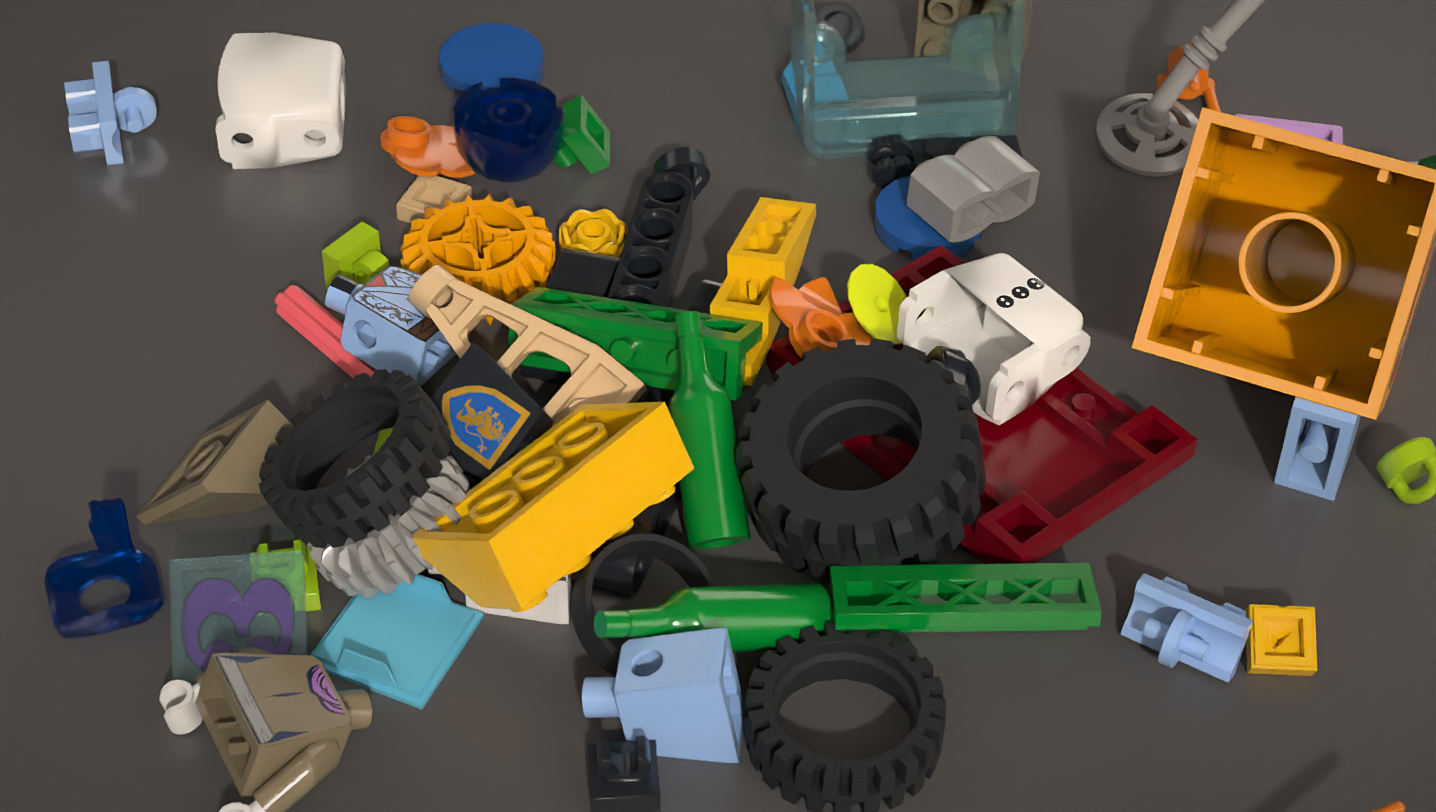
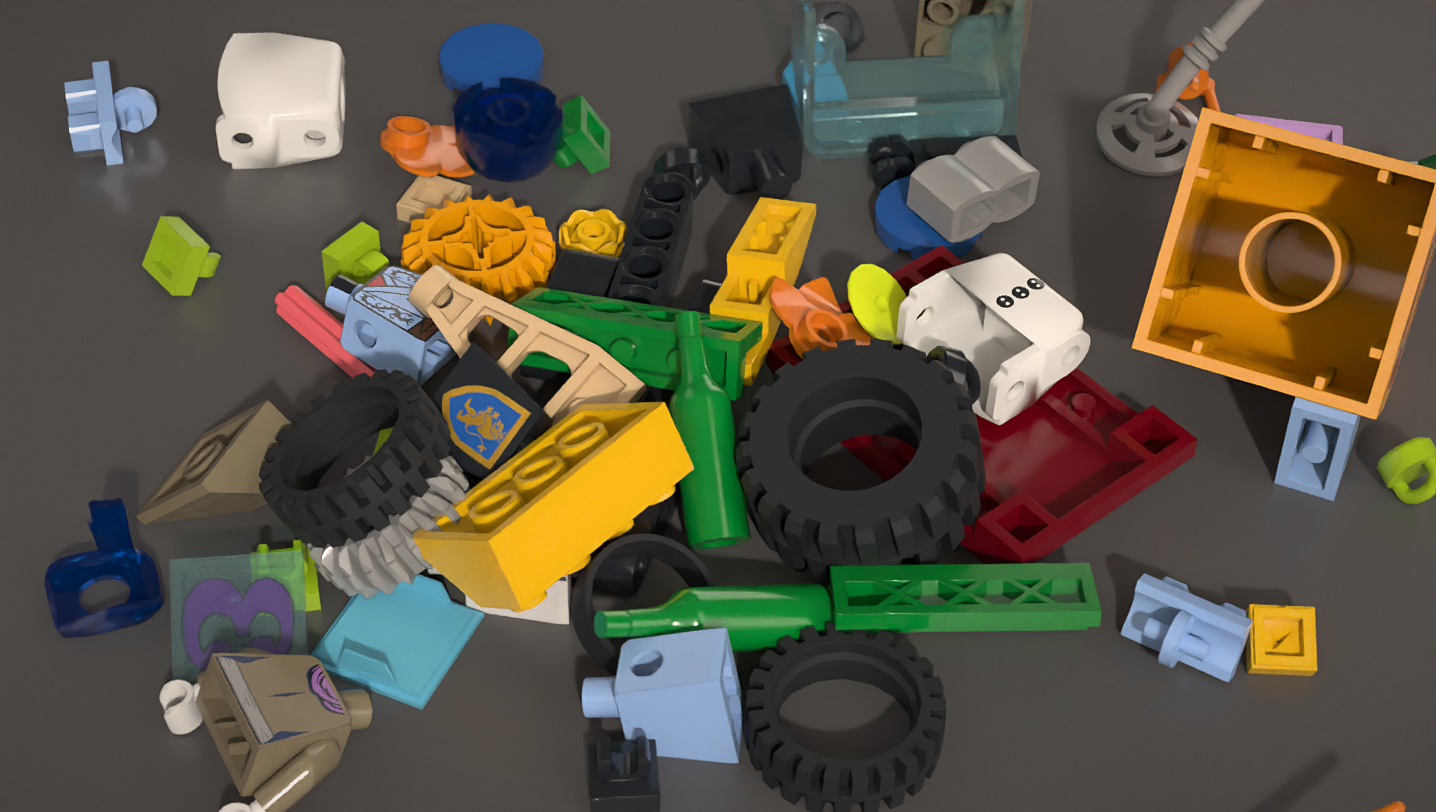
(178, 256): none -> lime tile
(749, 140): none -> black torso

